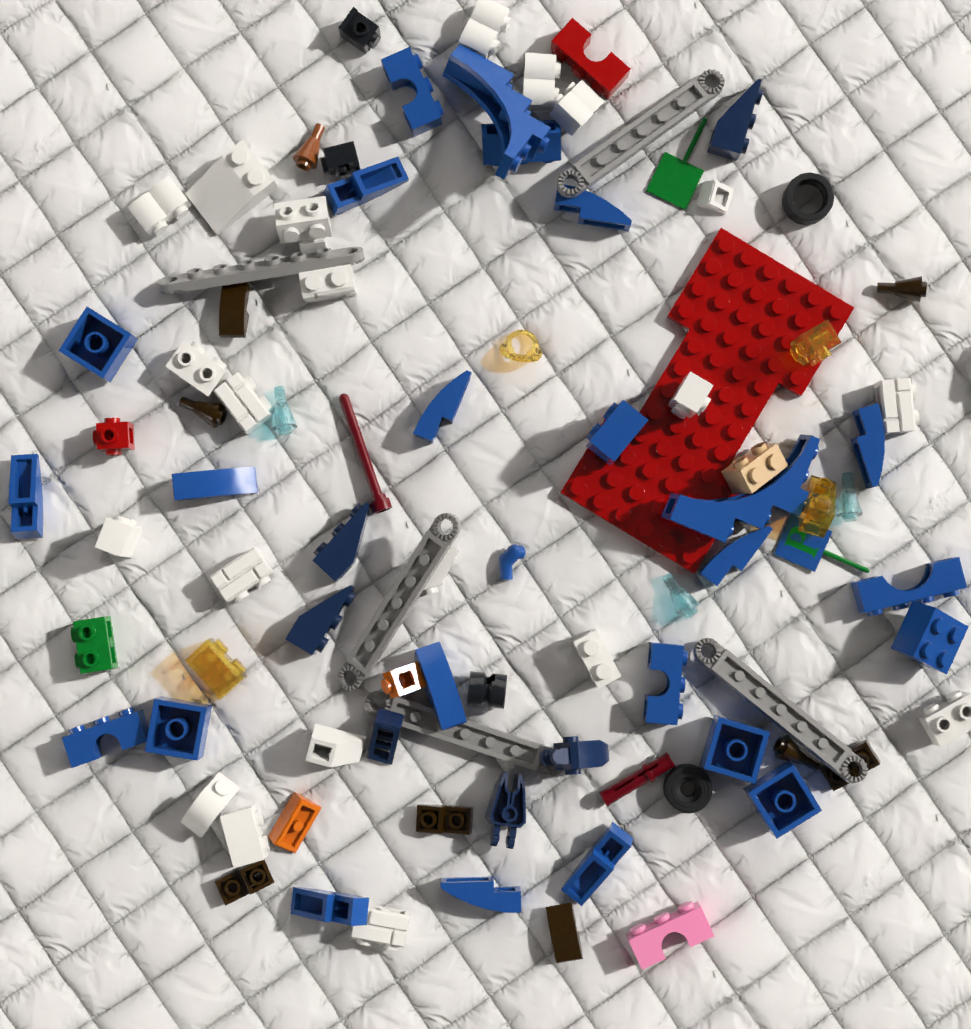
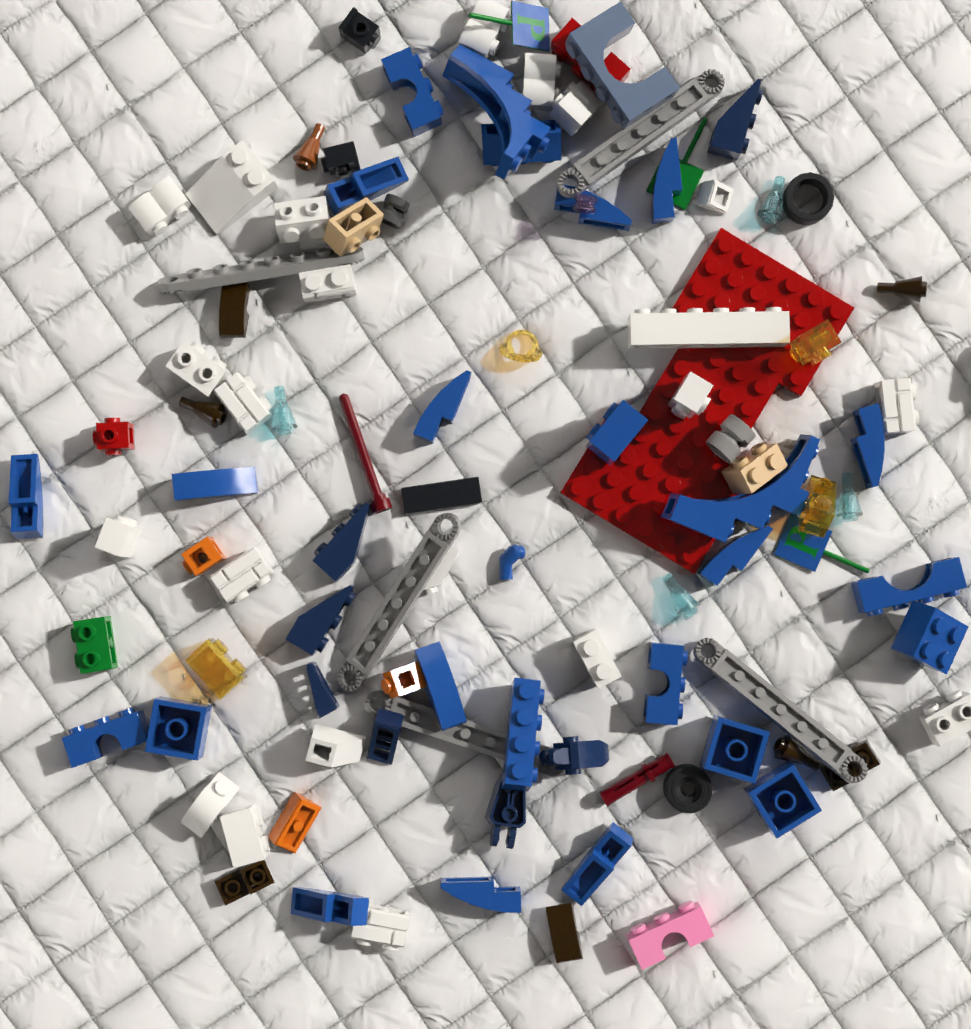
(98, 344): blue brick -> none
(191, 556): none -> orange brick
(322, 694): none -> dark blue slope
(353, 227): none -> tan brick
(394, 210): none -> dark grey wheel
(441, 495): none -> black tile
(444, 819): dark brown slope -> none
(487, 690): black wheel -> none
(521, 735): none -> blue brick
(527, 23): none -> piece
(585, 204): none -> clear purple bush
(625, 100): none -> sand blue arch
(666, 185): none -> blue slope
(708, 329): none -> white brick
(730, 439): none -> light grey wheel
(772, 207): none -> clear light blue cone

